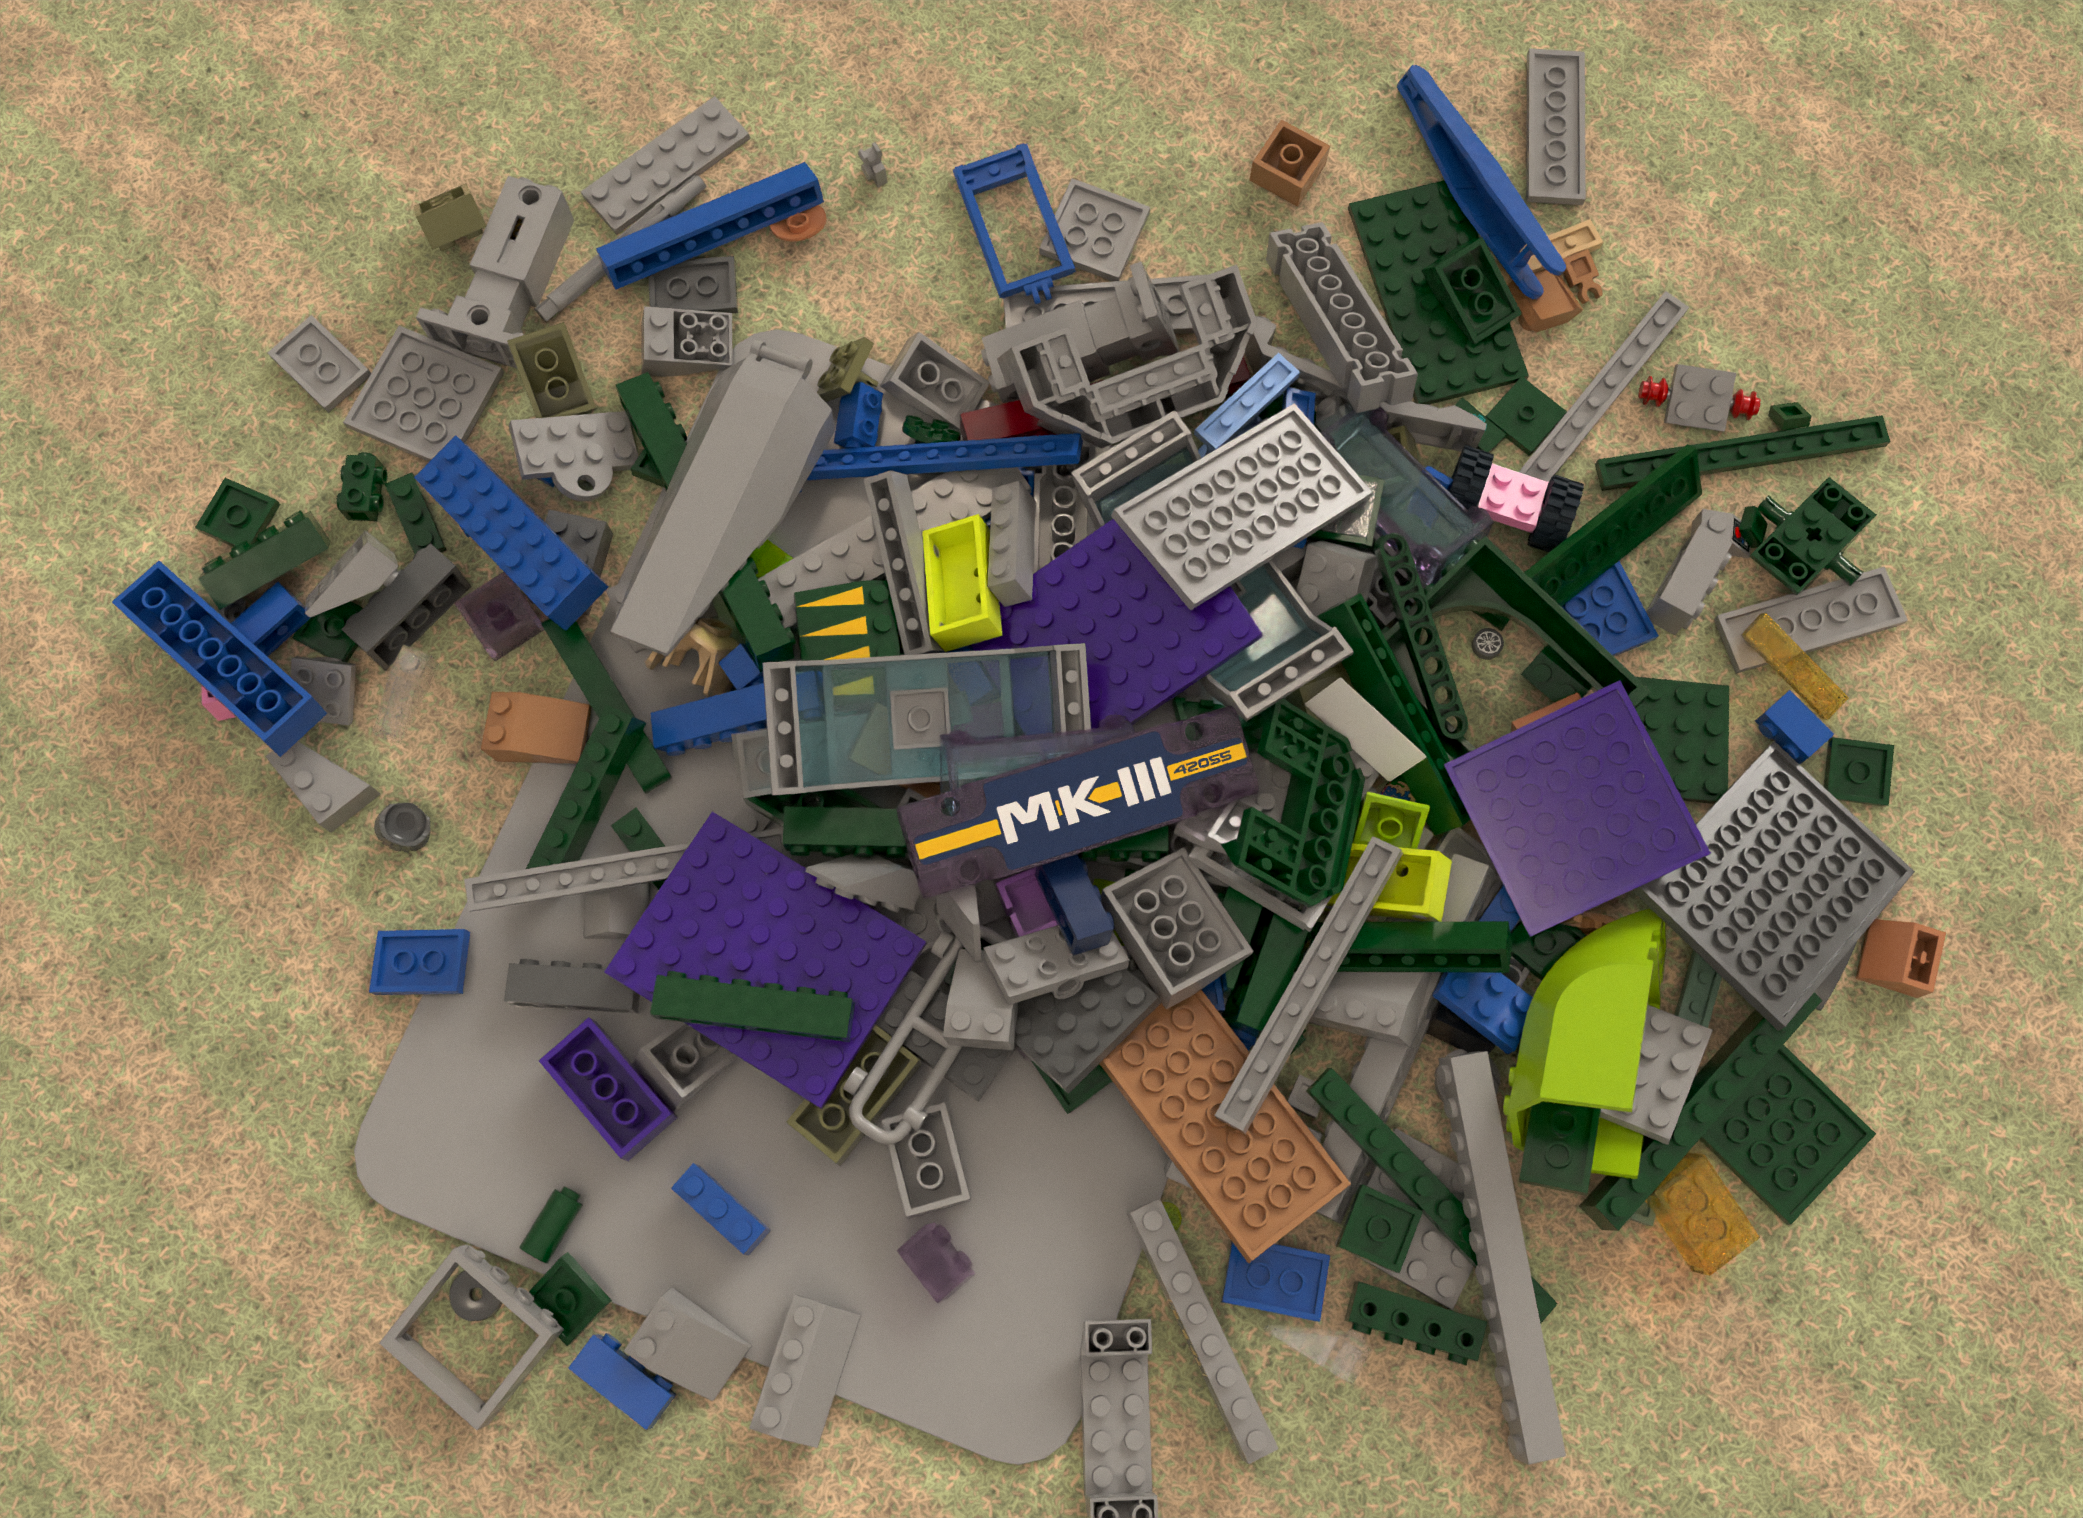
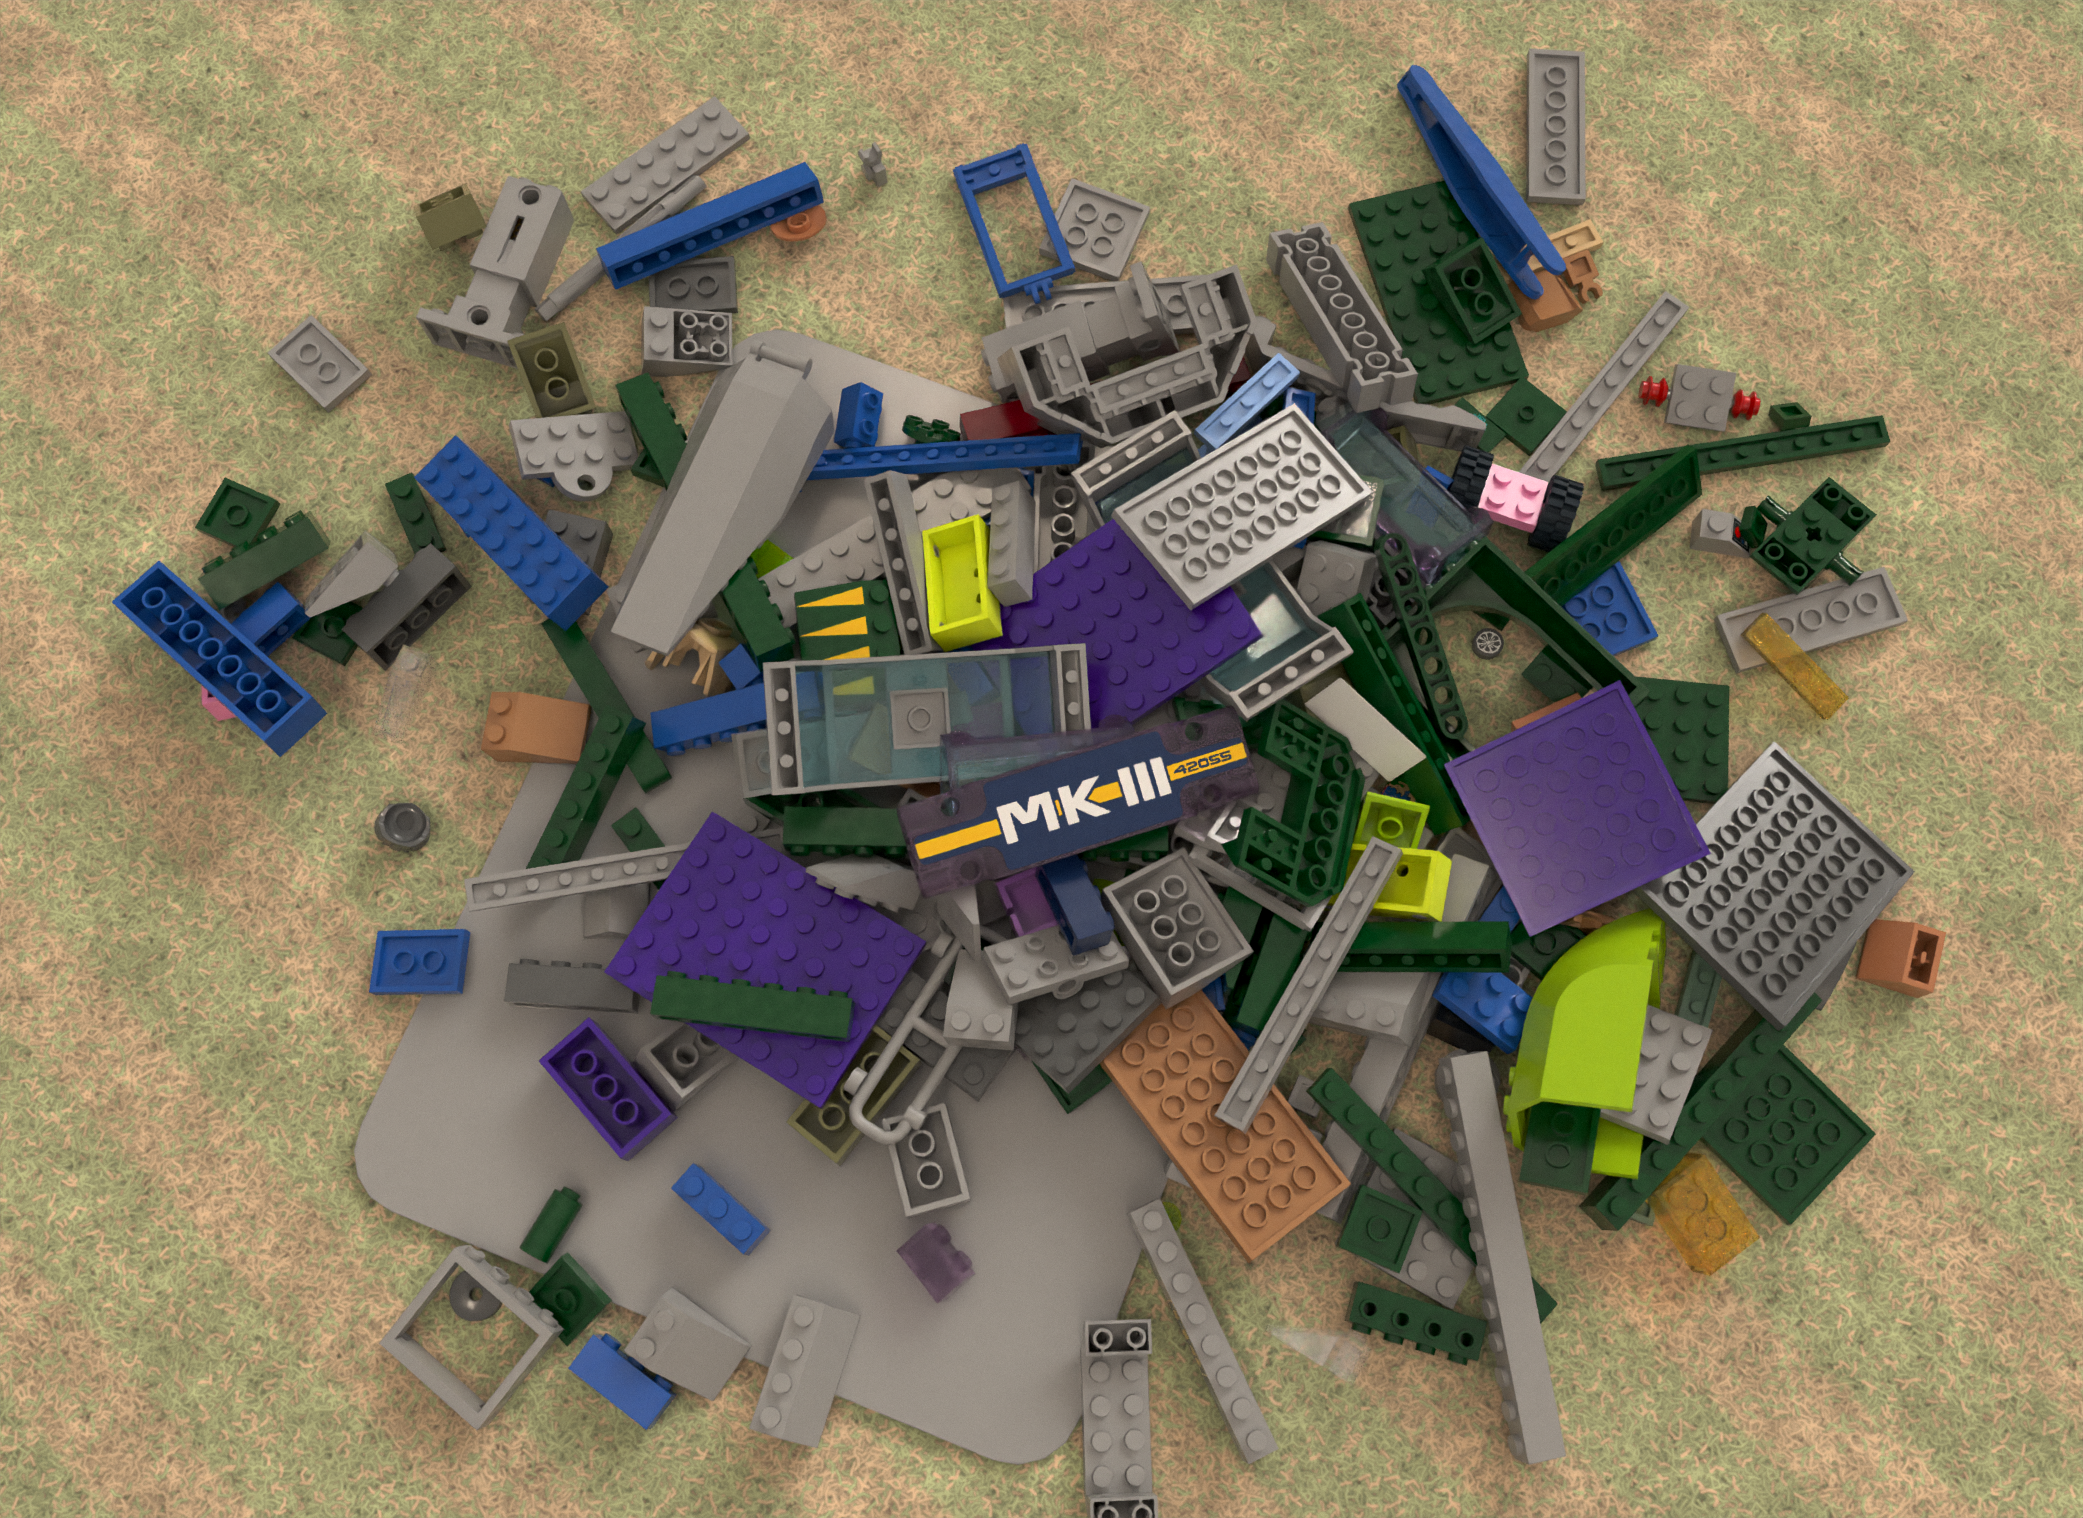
(322, 786): light grey wedge -> none
(329, 683): light grey plate -> none
(362, 487): dark green brick -> none
(422, 395): light grey plate -> none
(499, 616): brick -> none
(846, 370): olive plate -> none
(934, 381): light grey slope -> none
(1278, 1281): blue plate -> none
(1289, 162): medium nougat brick -> none
(1689, 580): light grey brick -> none
(1794, 727): blue brick -> none
(1859, 771): dark green plate -> none

